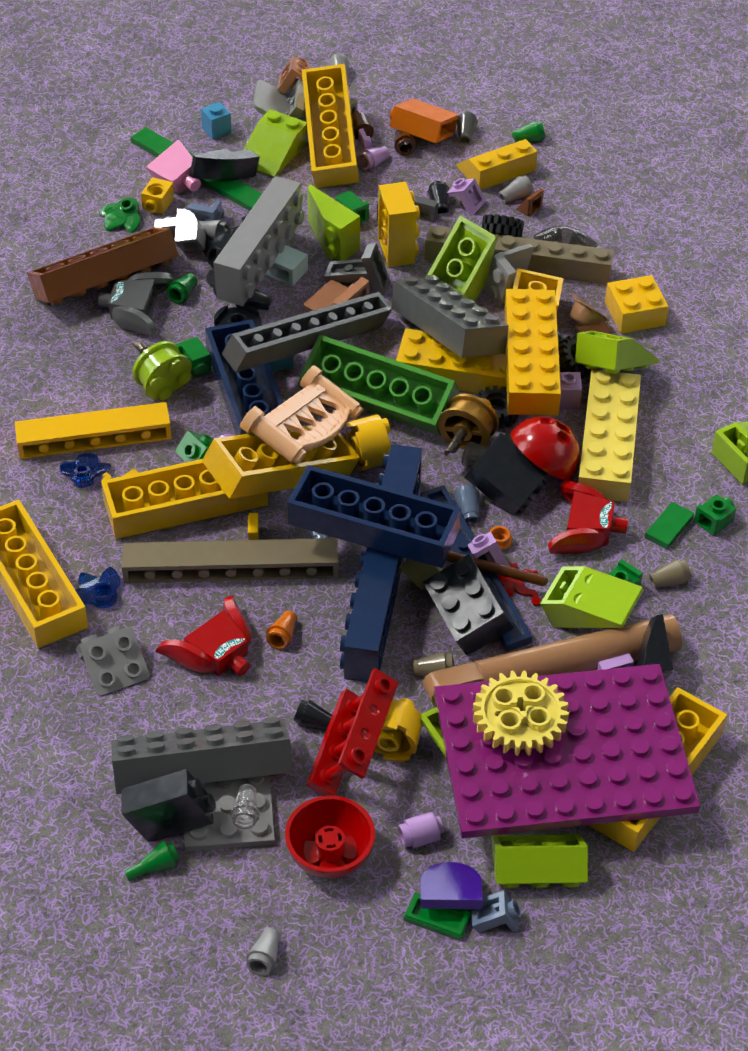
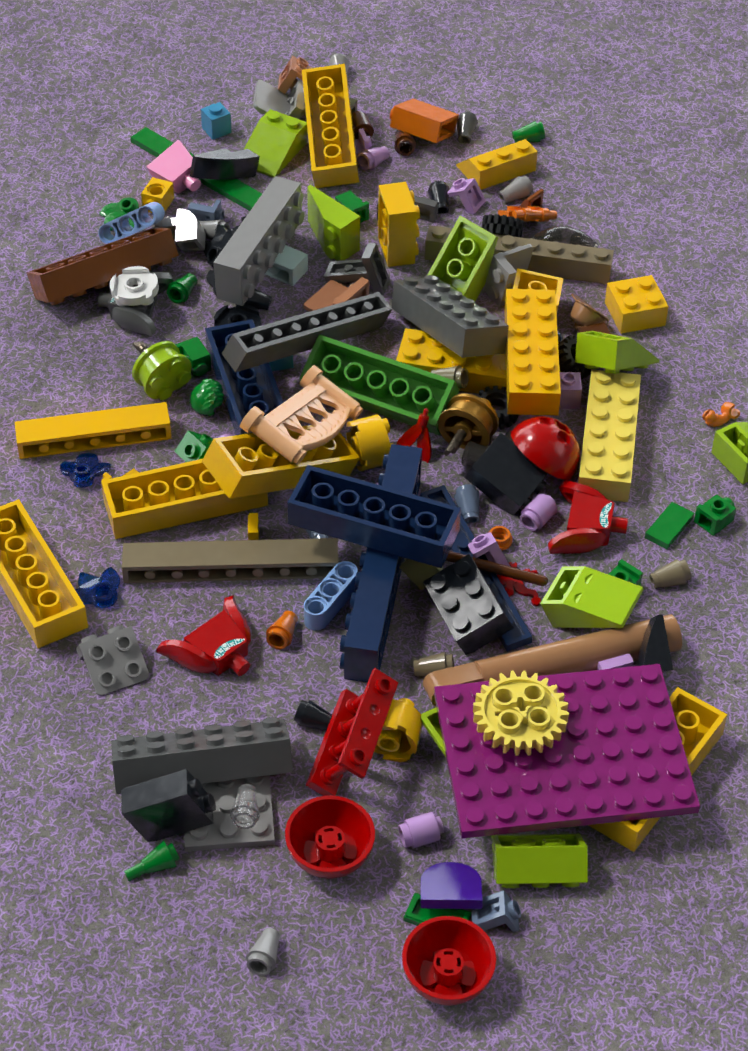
(124, 292): none -> white plate
(139, 217): none -> light blue beam
(206, 397): none -> green hair
(330, 596): none -> light blue beam
(419, 433): none -> red piece
(448, 946): none -> red piece
(456, 373): none -> dark tan cone
(531, 213): none -> orange plate
(538, 512): none -> lavender brick
(715, 420): none -> orange arm

